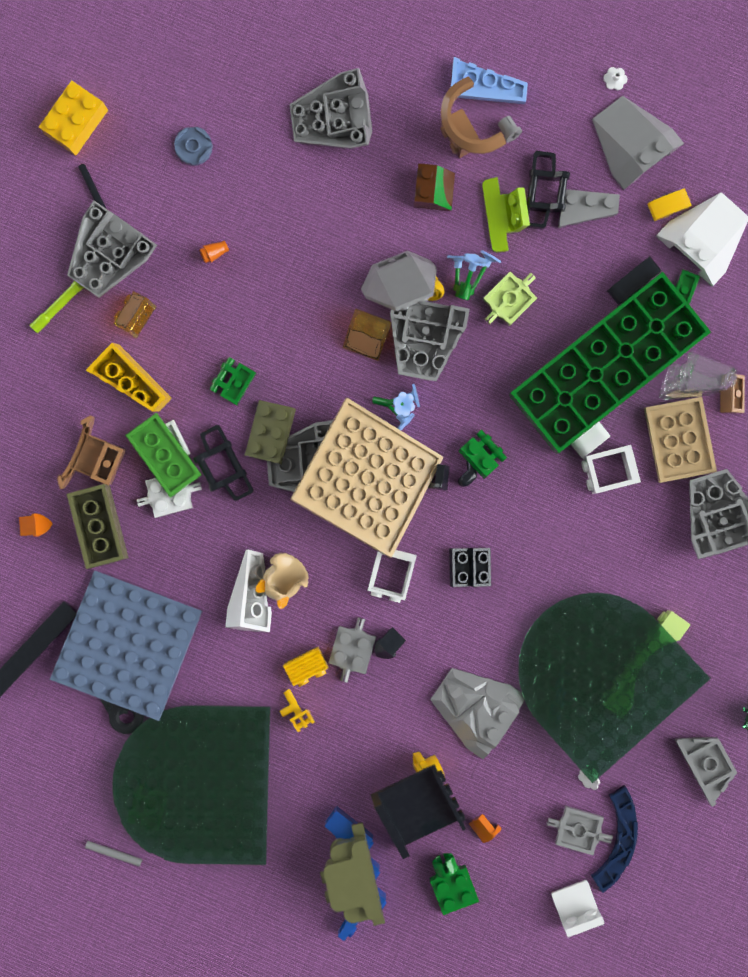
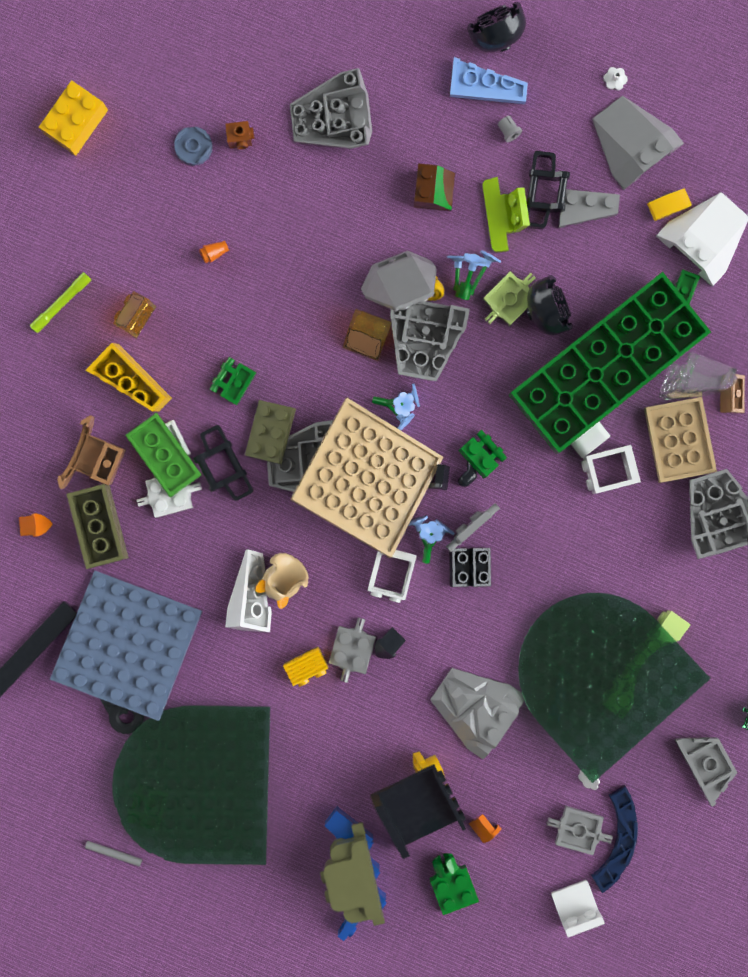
(90, 184): black bar -> none
(106, 250): light grey wedge -> none
(239, 135): none -> dark orange brick
(294, 707): yellow arm -> none
(430, 534): none -> light blue plant
(460, 130): medium nougat piece -> none
(477, 520): none -> light grey plate
(501, 34): none -> black cylinder
(544, 311): none -> black cylinder
(634, 280): black beam -> none

